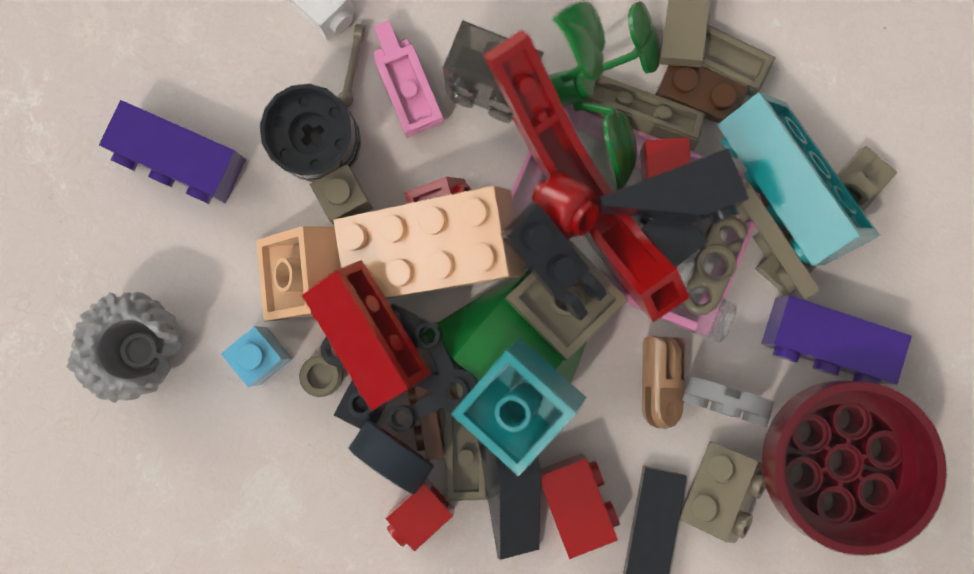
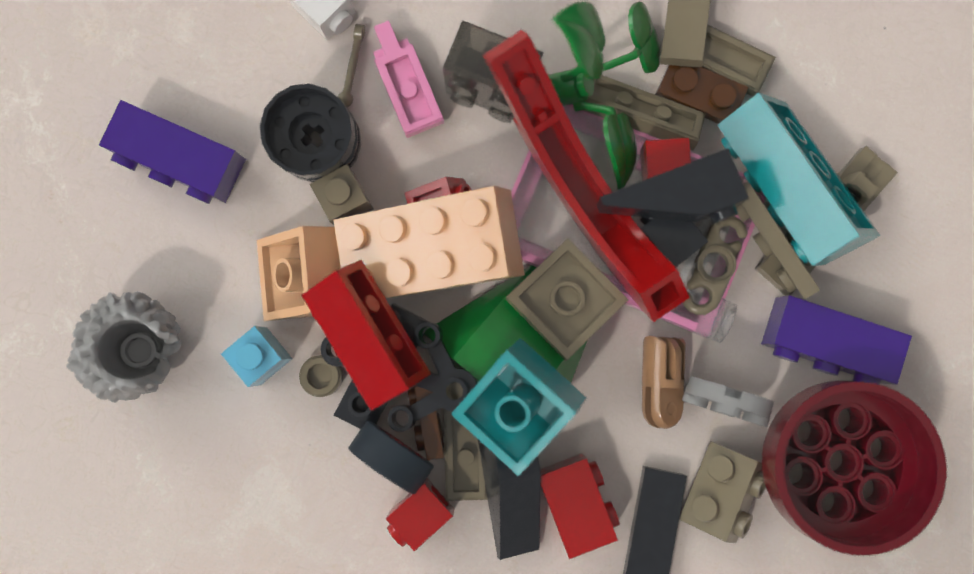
(551, 258): black hinge -> none
(568, 204): red head -> none

